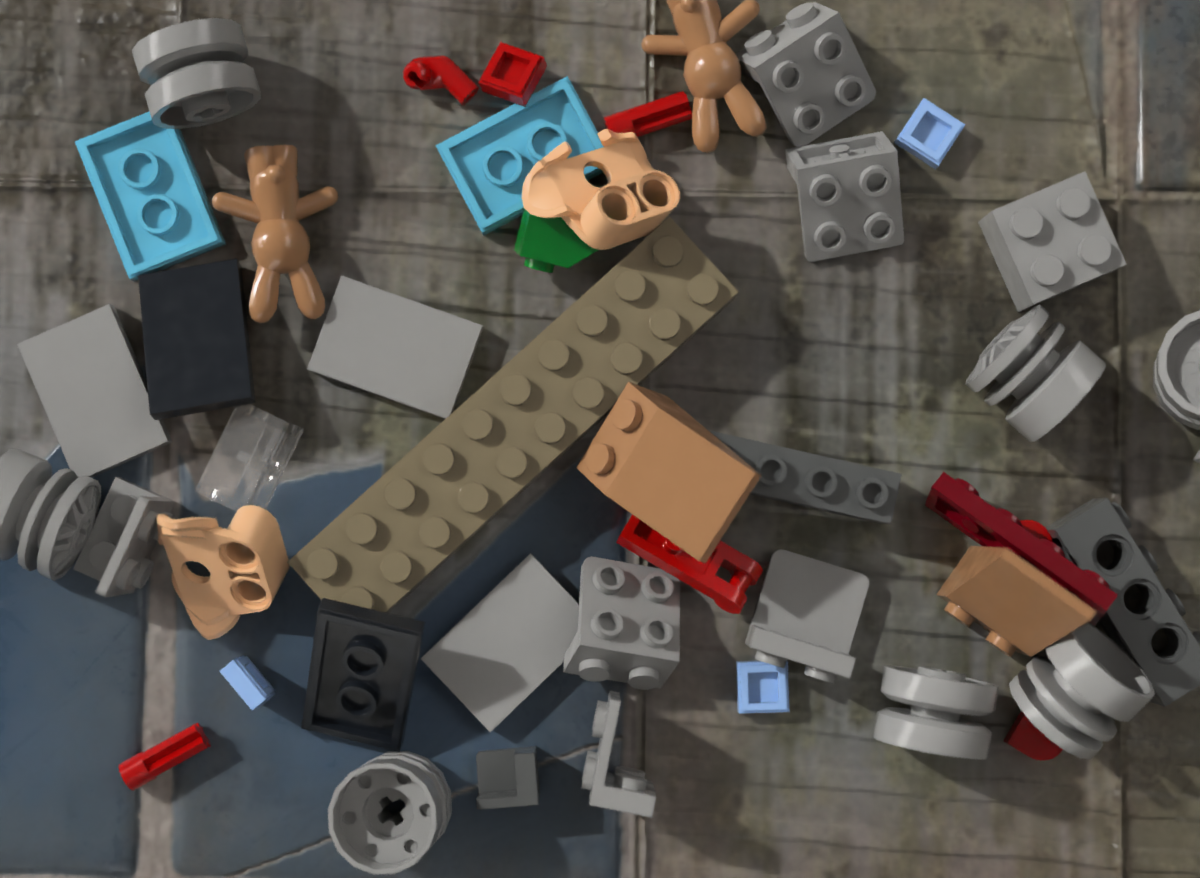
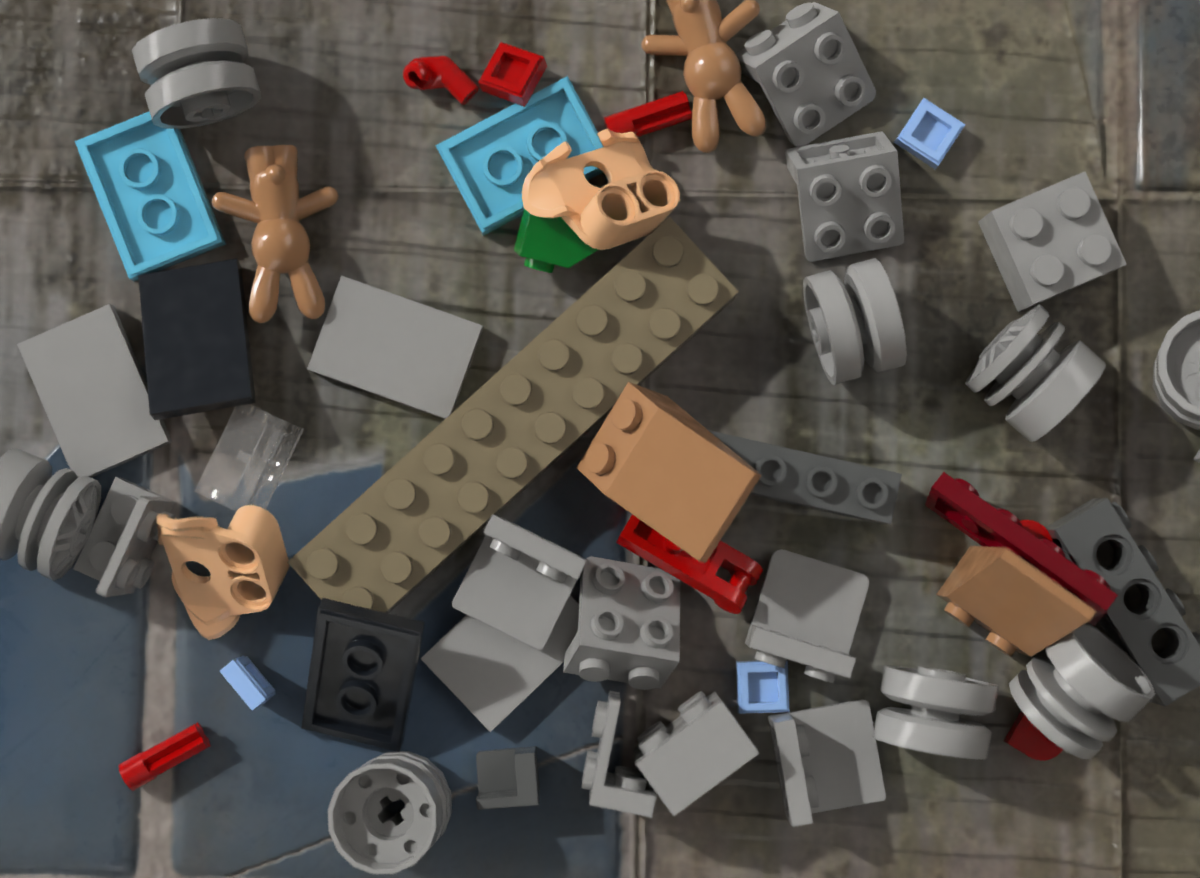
(518, 582): none -> light grey bracket
(692, 751): none -> light grey brick
(826, 759): none -> light grey bracket
(855, 321): none -> light grey wheel

